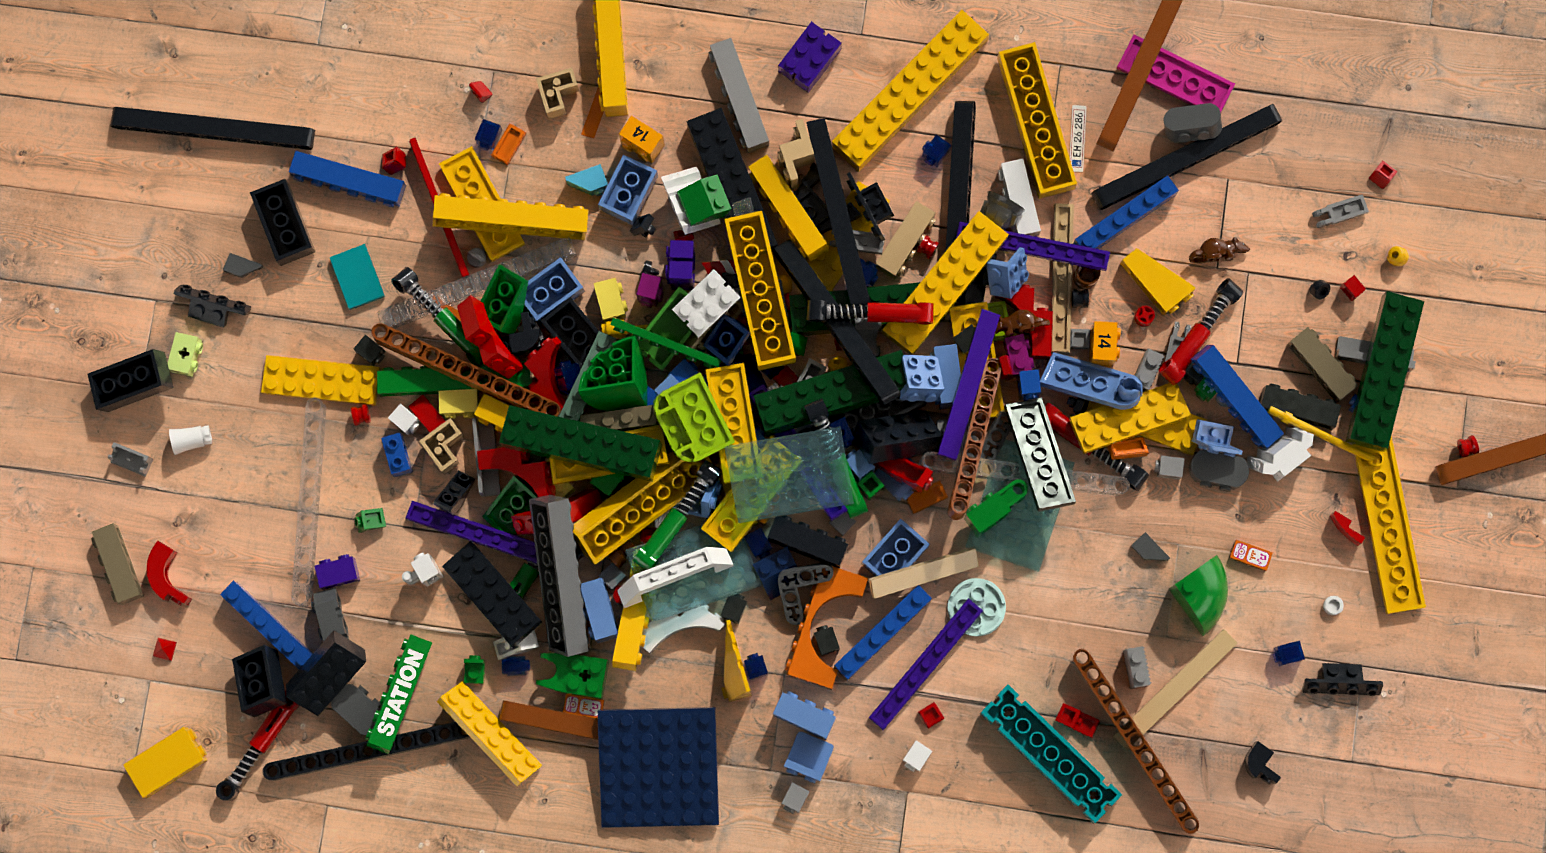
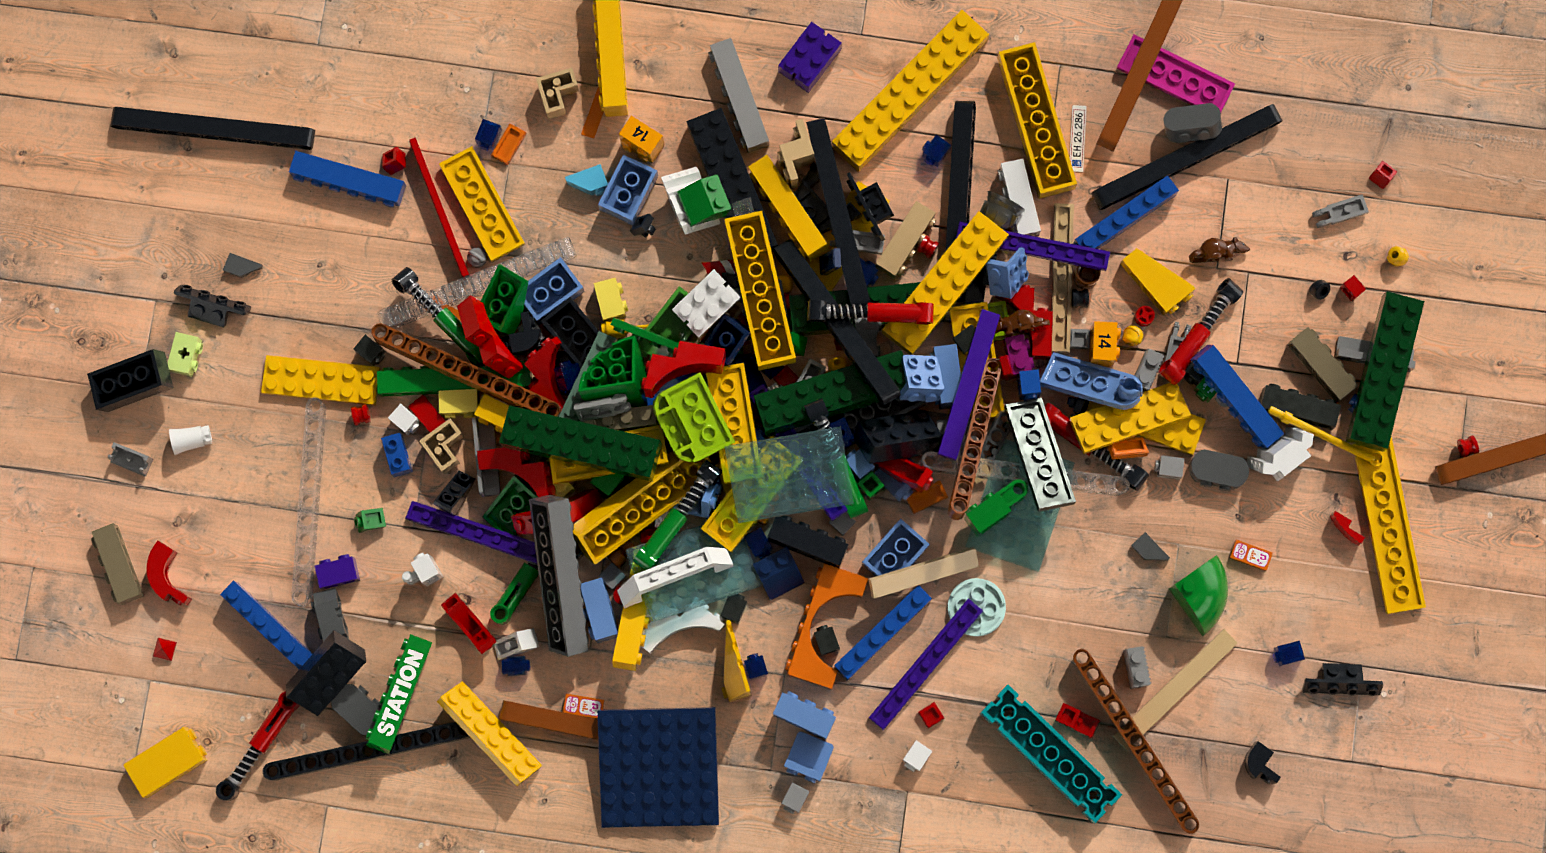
(259, 681): black brick -> none
(282, 222): black brick -> none
(357, 276): teal tile -> none
(469, 623): none -> red arch
(474, 670): green bracket -> none
(480, 91): red slope -> none
(492, 594): black plate -> none
(510, 217): yellow brick -> none
(569, 672): green brick -> none
(602, 407): none -> light grey hinge
(648, 270): black tile -> none
(650, 290): magenta brick -> none
(679, 235): red slope -> none
(680, 264): dark purple piece -> none
(686, 359): none -> red arch
(792, 587): dark grey beam -> none
(830, 261): none -> dark blue tile
(1132, 335): none -> yellow piece
(1214, 437): medium blue bracket -> none
(1333, 605): white tile -> none

